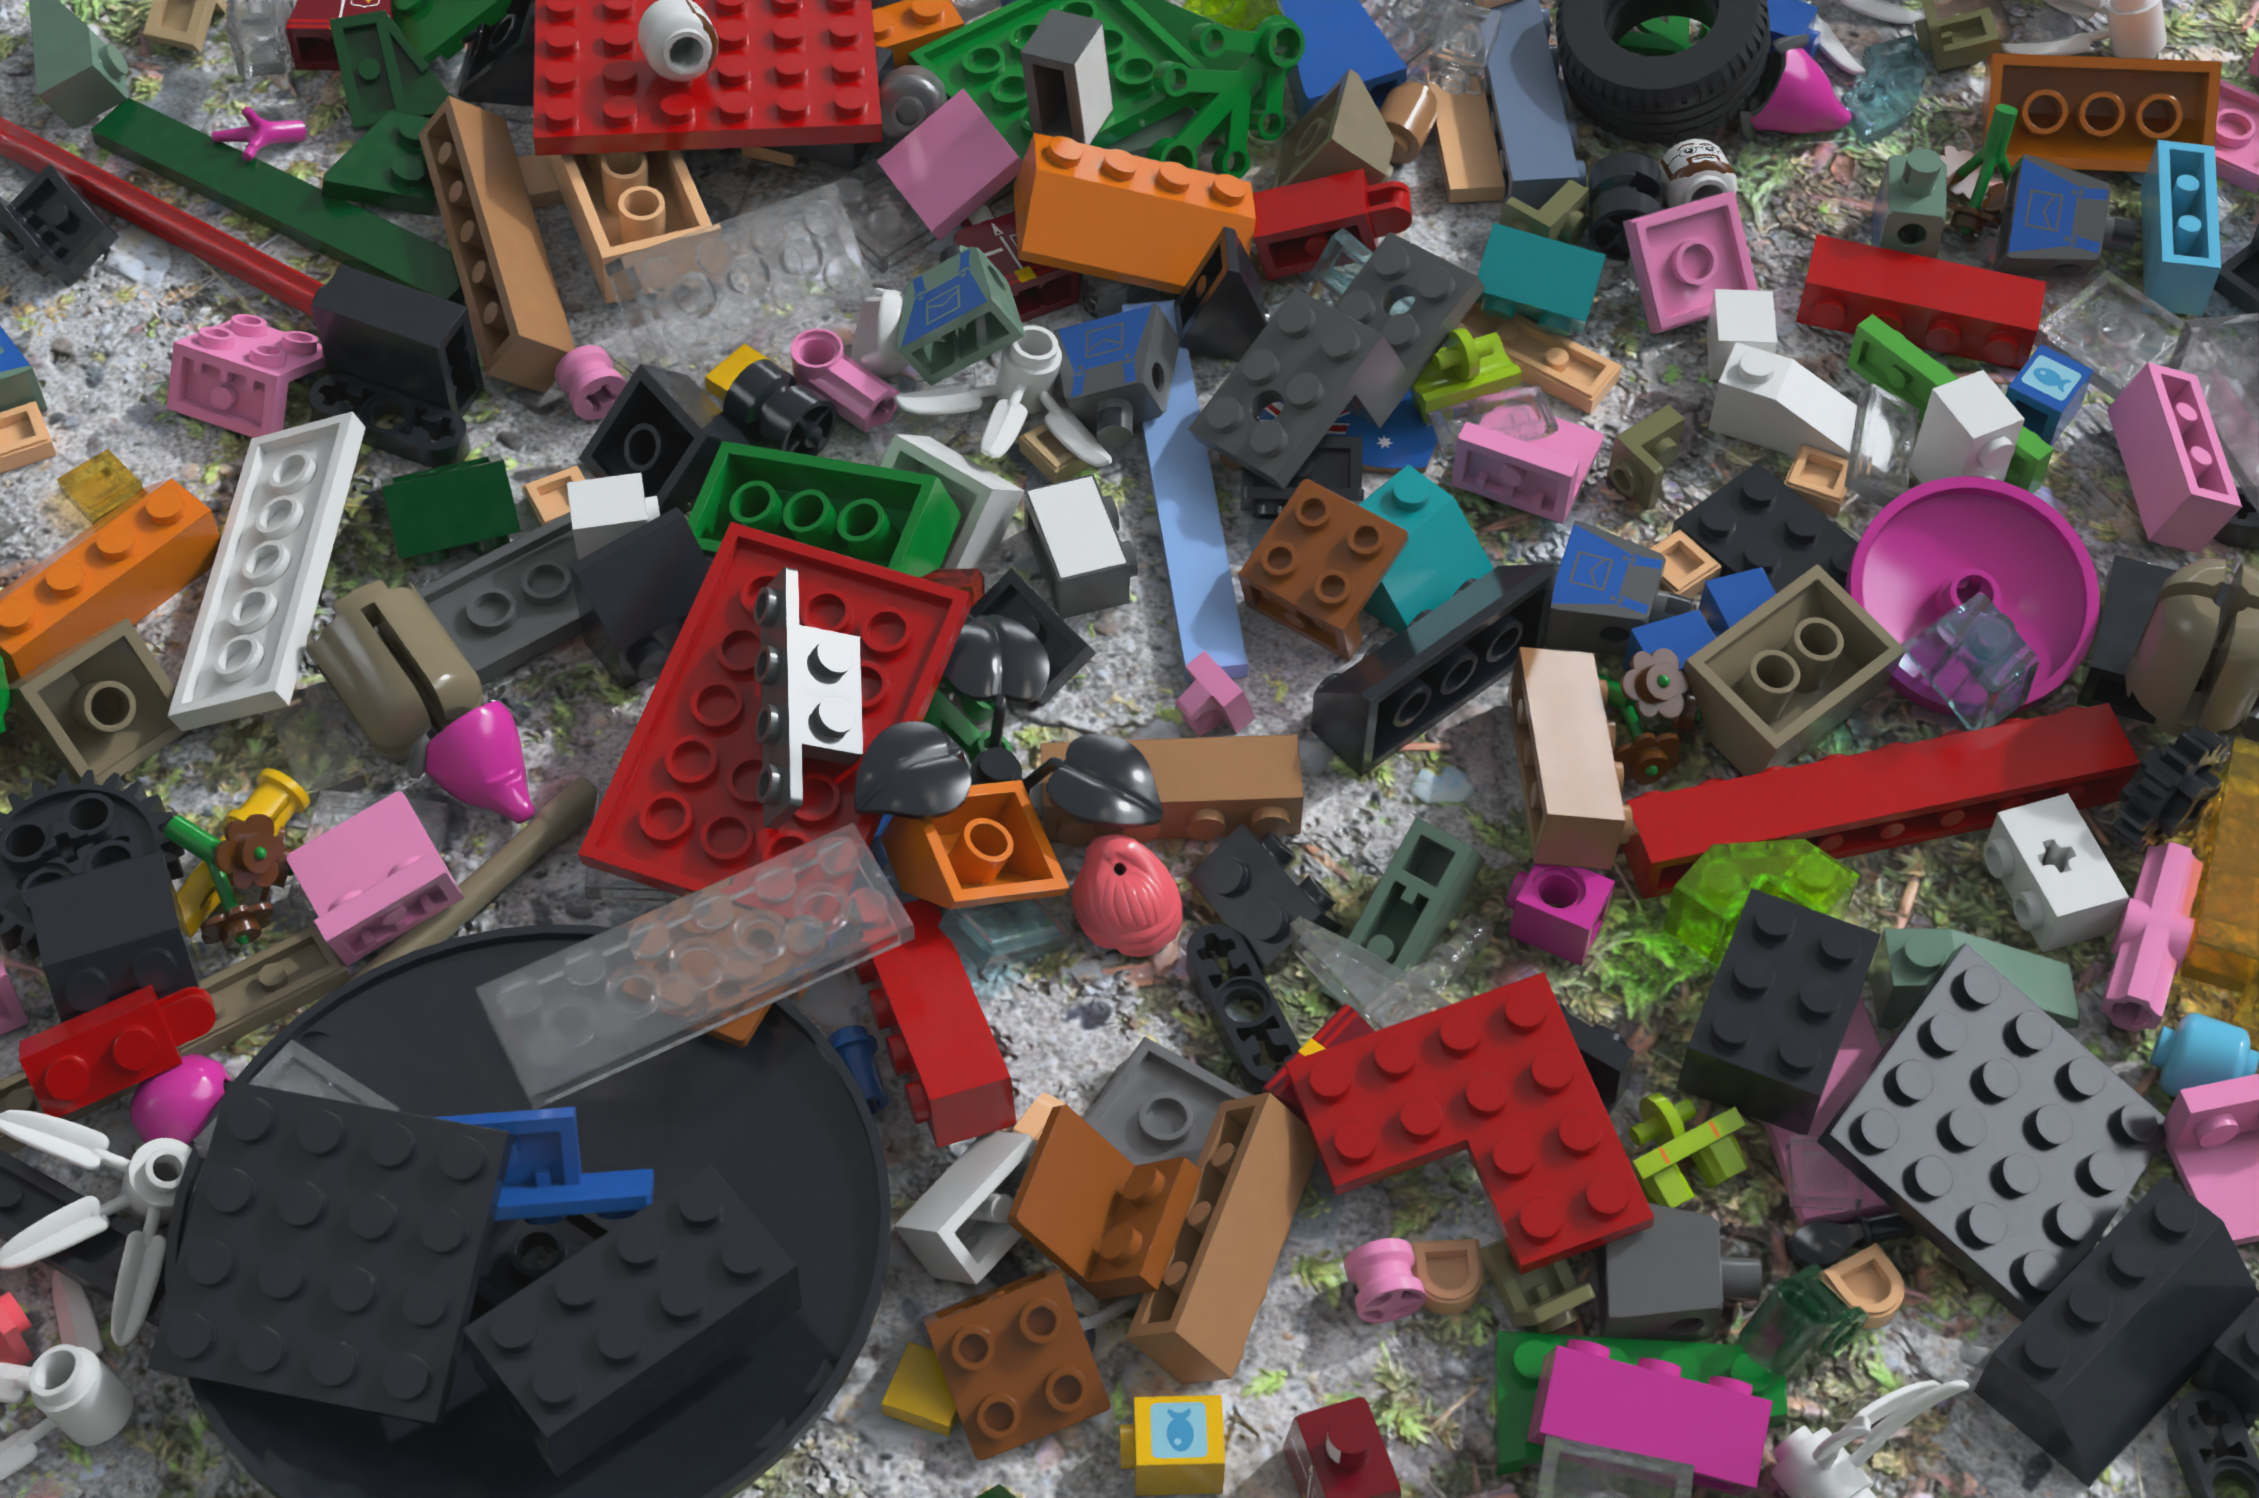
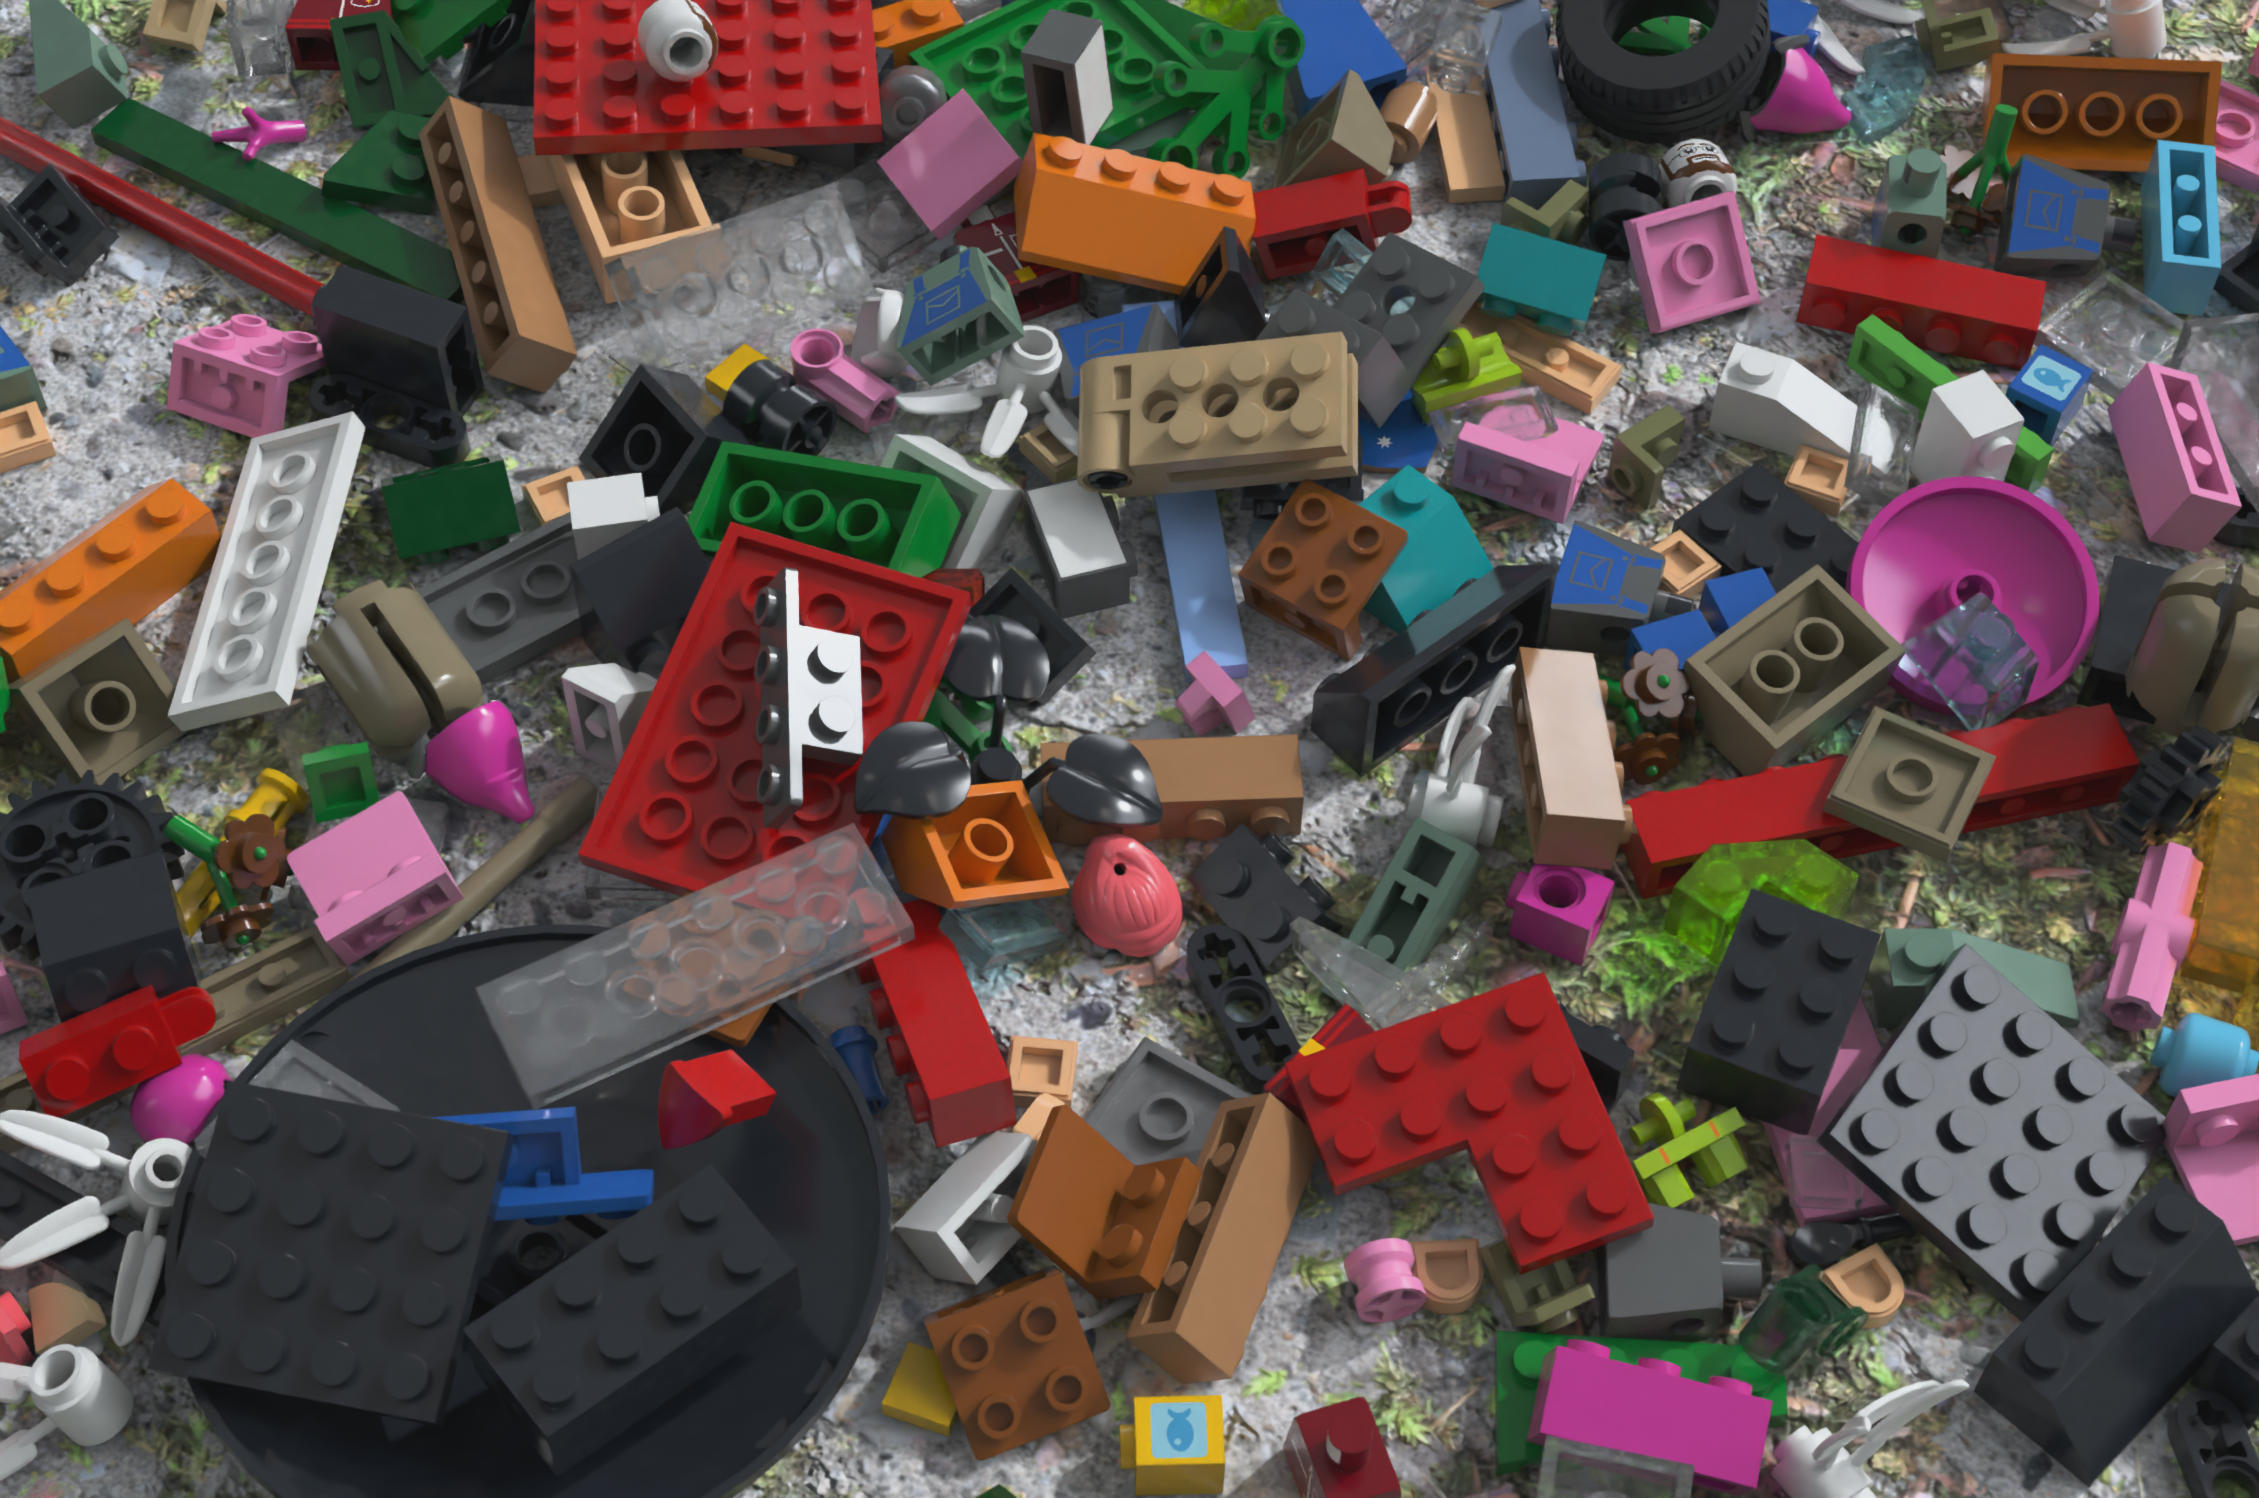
(62, 1315): none -> tan tile
(99, 485): clear yellow tile -> none
(340, 781): none -> green tile
(589, 381): bright pink wheel -> none
(605, 709): none -> white slope
(708, 1095): none -> red tile
(1040, 1068): none -> light nougat tile
(1219, 416): none -> tan hinge
(1454, 801): none -> white plant
(1740, 318): white brick -> none
(1909, 784): none -> dark tan tile
(2054, 873): white brick -> none

